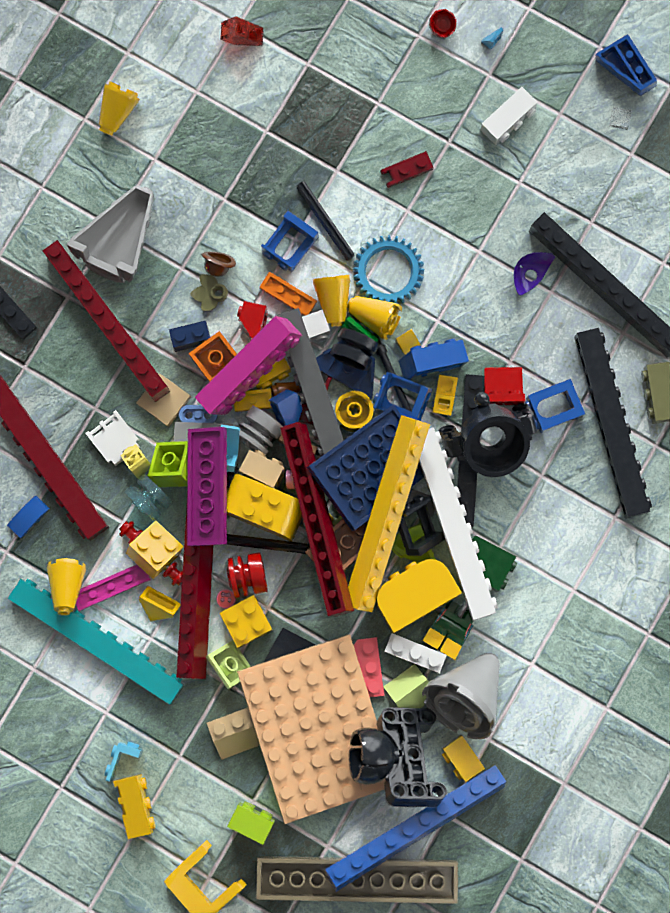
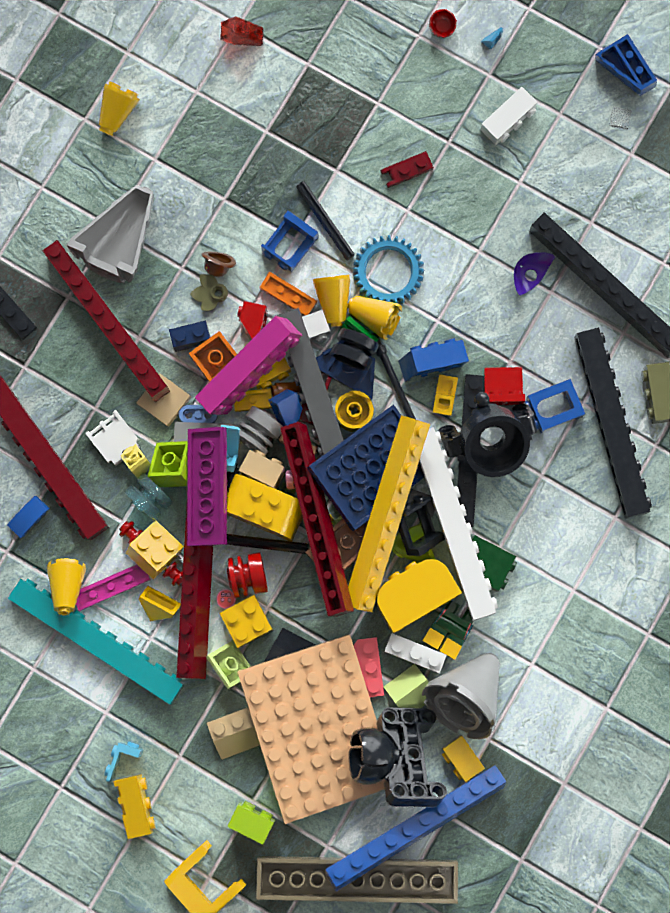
(387, 381): blue panel -> none
(407, 341): yellow slope -> none

